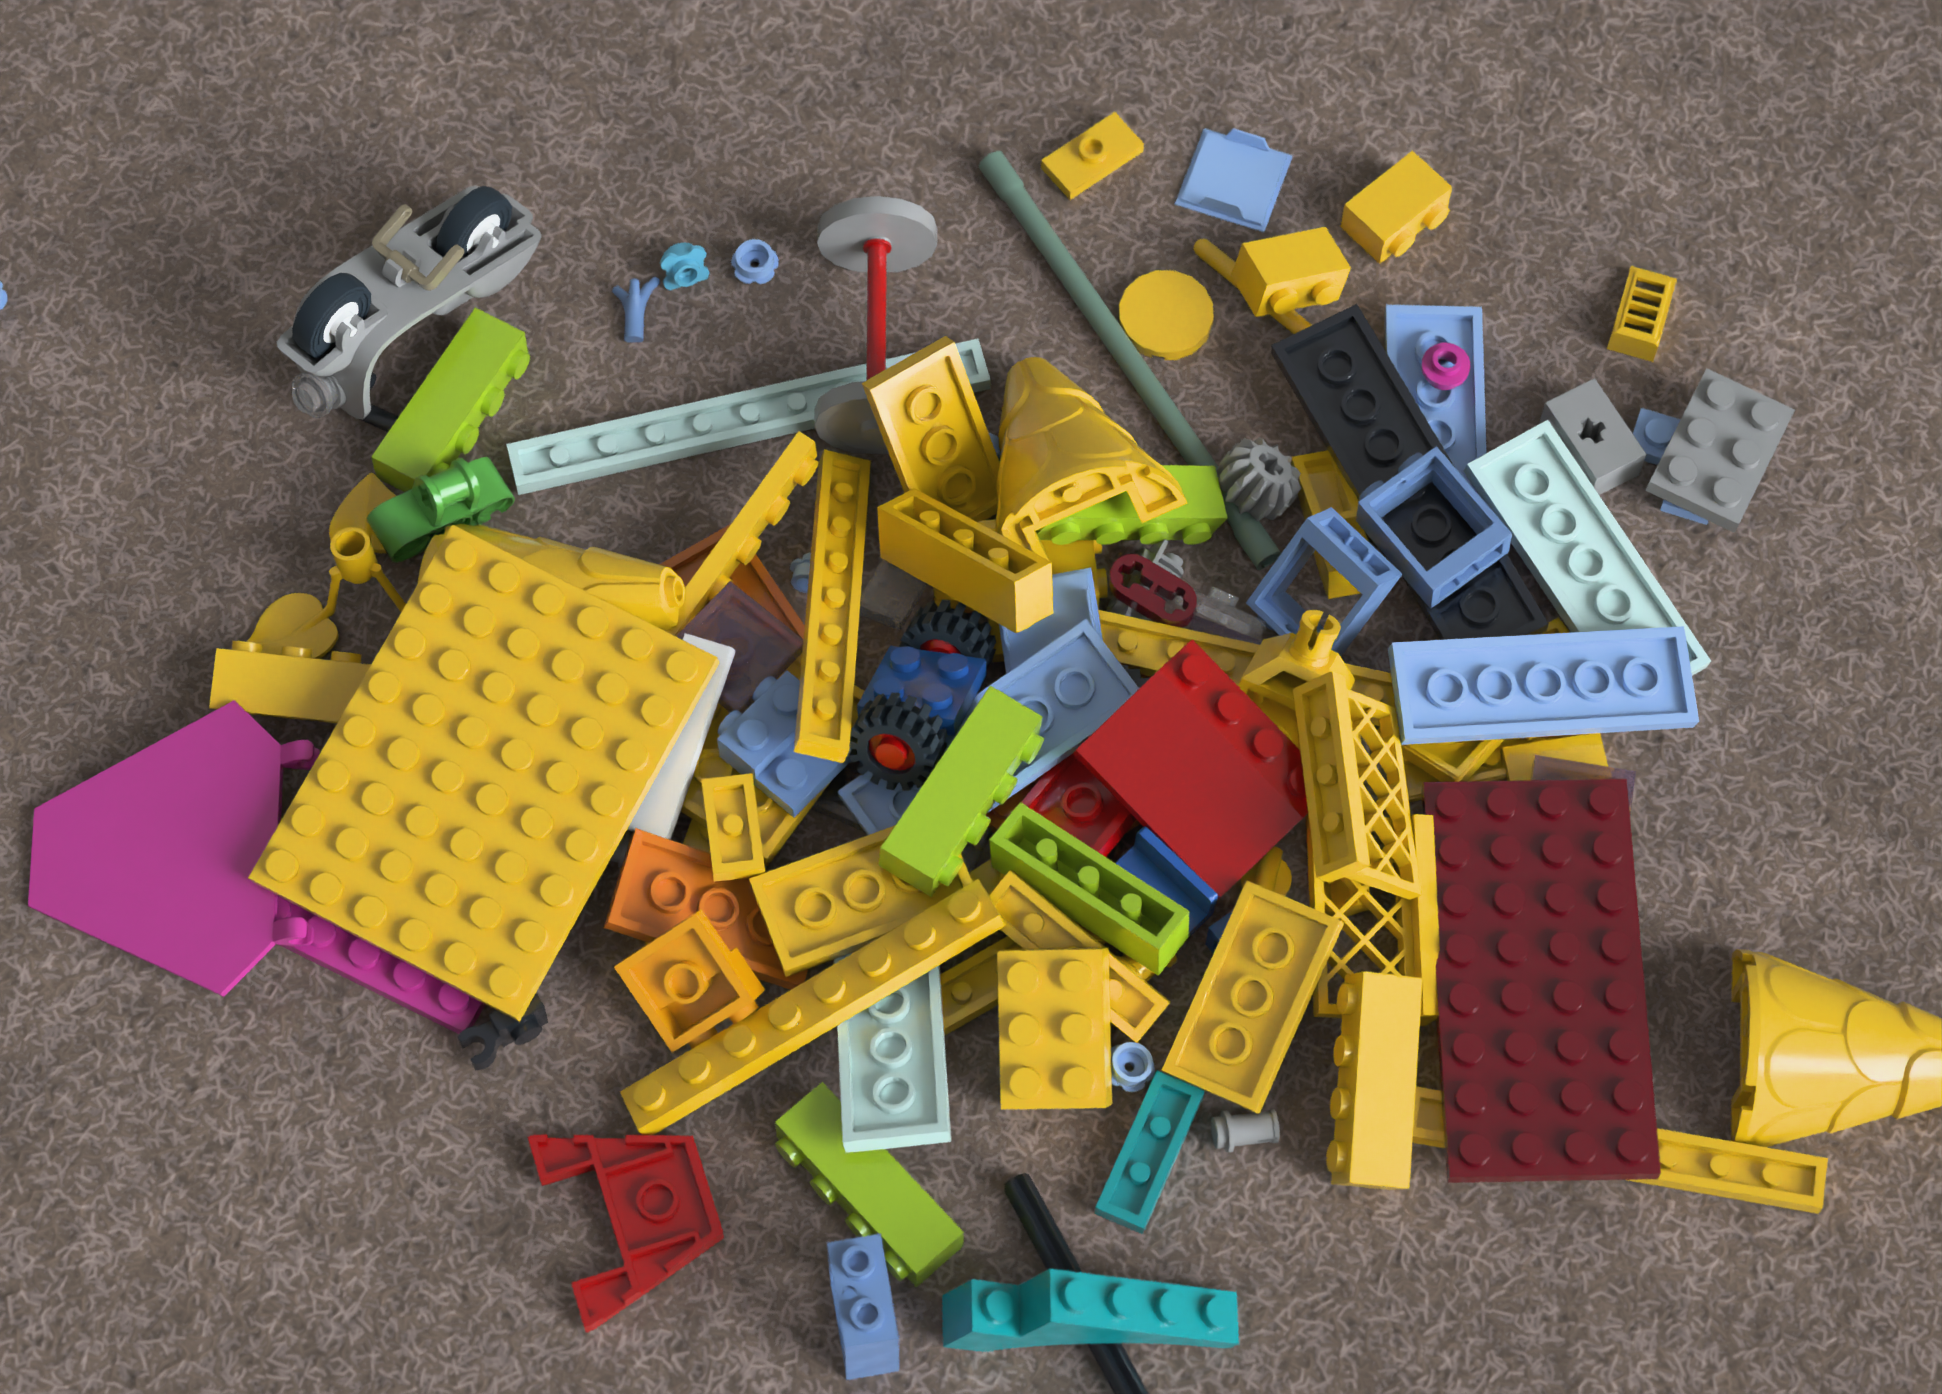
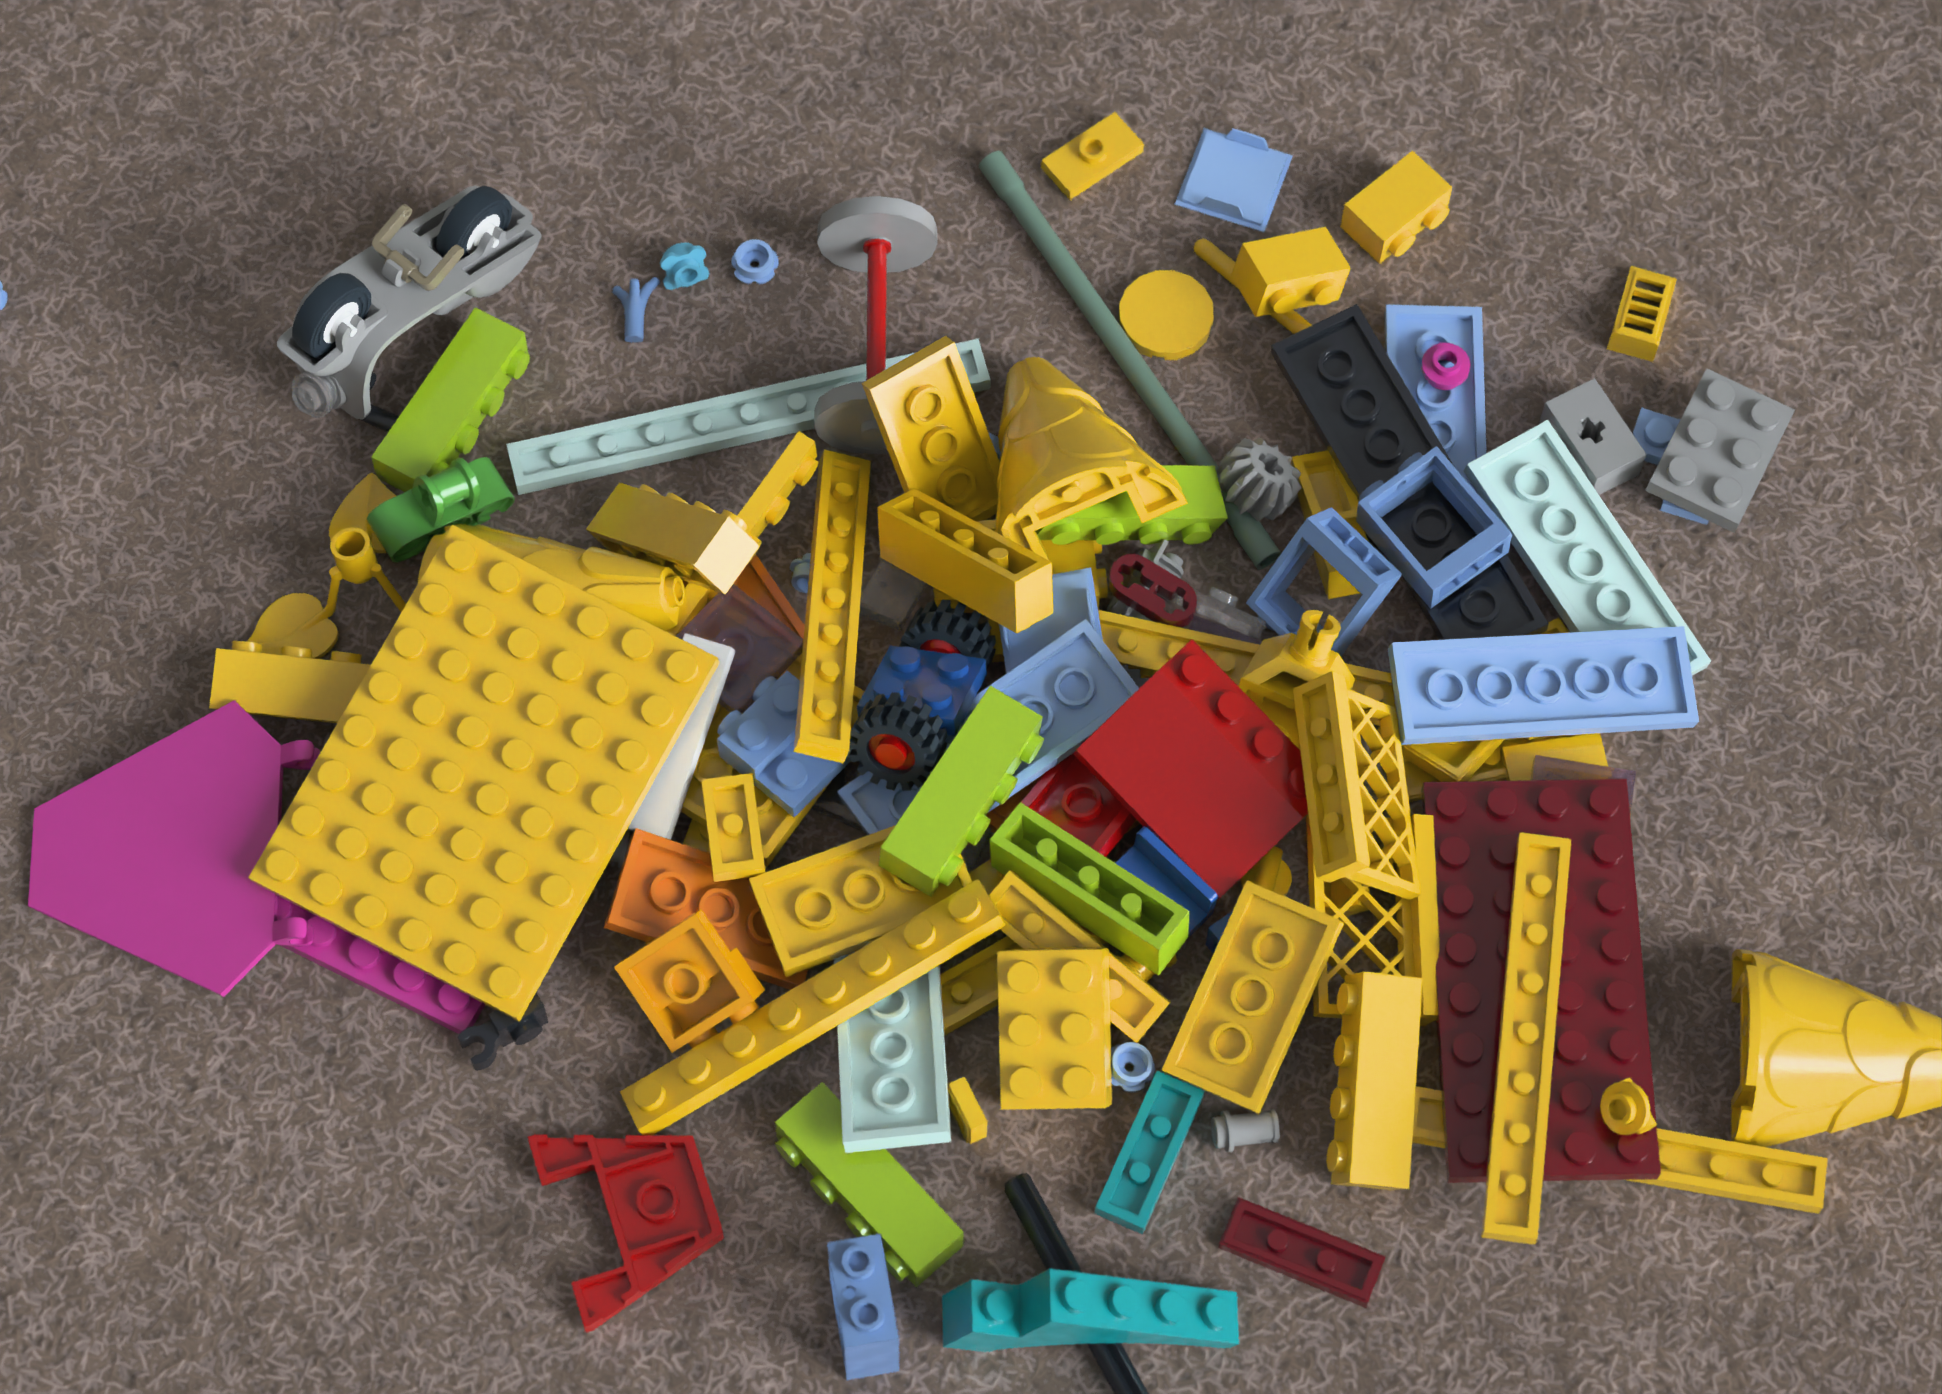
(668, 531): none -> yellow brick
(966, 1111): none -> yellow tile
(1301, 1252): none -> dark red tile
(1526, 1039): none -> yellow plate
(1626, 1108): none -> yellow plate

